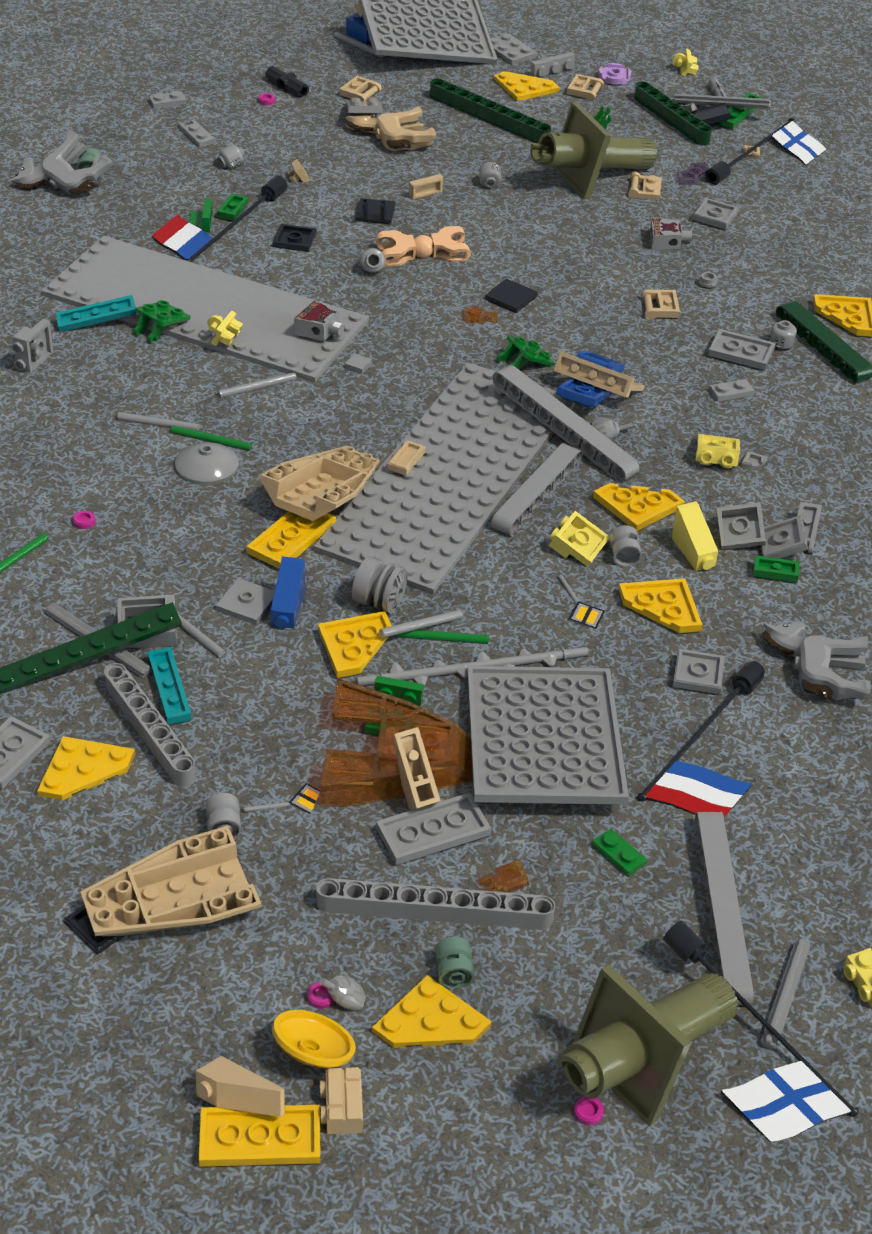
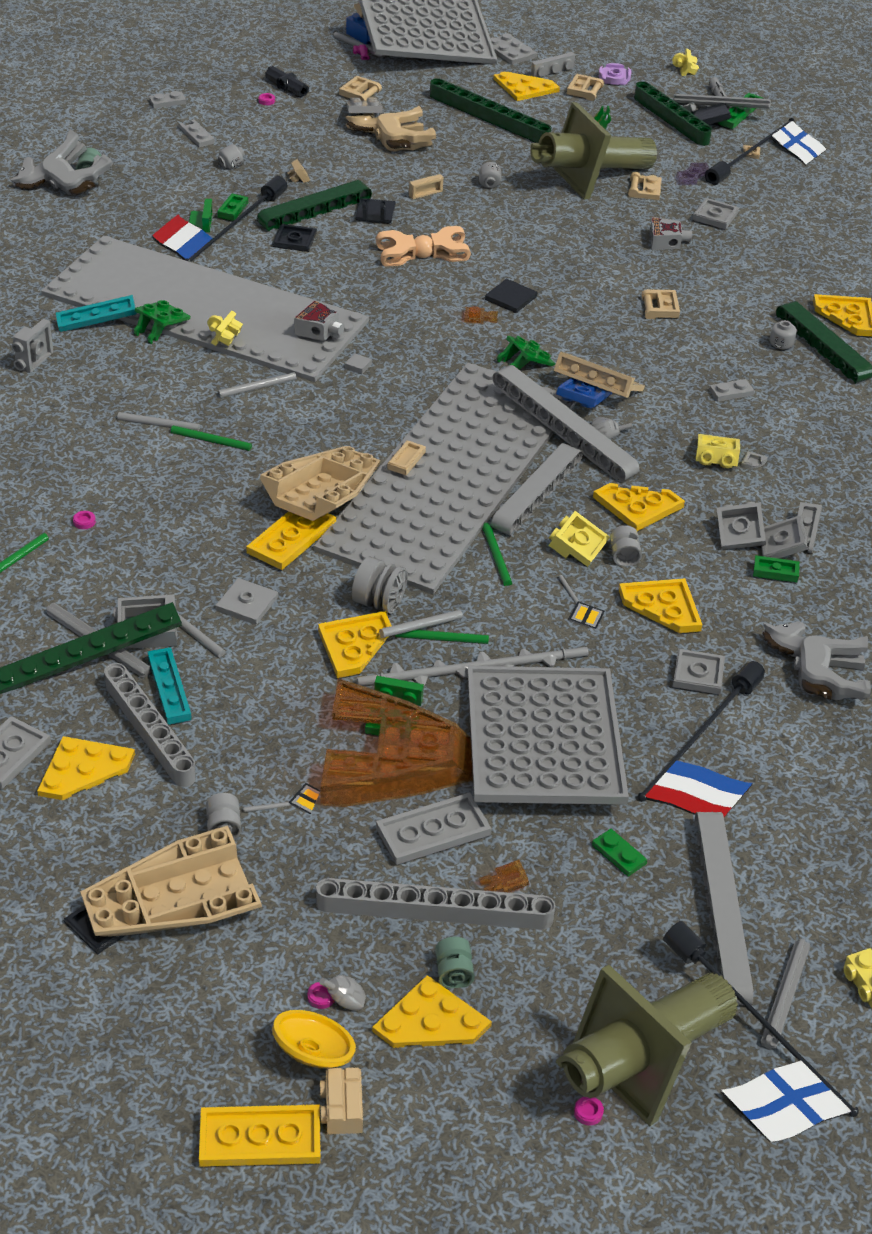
(206, 463): light grey dish -> none
(237, 1088): tan slope -> none
(288, 593): blue slope -> none
(313, 204): none -> dark green beam
(362, 50): none -> dark pink arm
(372, 260): light grey head -> none
(415, 769): tan slope -> none
(504, 574): none -> green bar
(600, 360): blue plate -> none
(694, 537): light yellow slope -> none
(708, 280): light grey plate -> none
(741, 349): light grey plate -> none

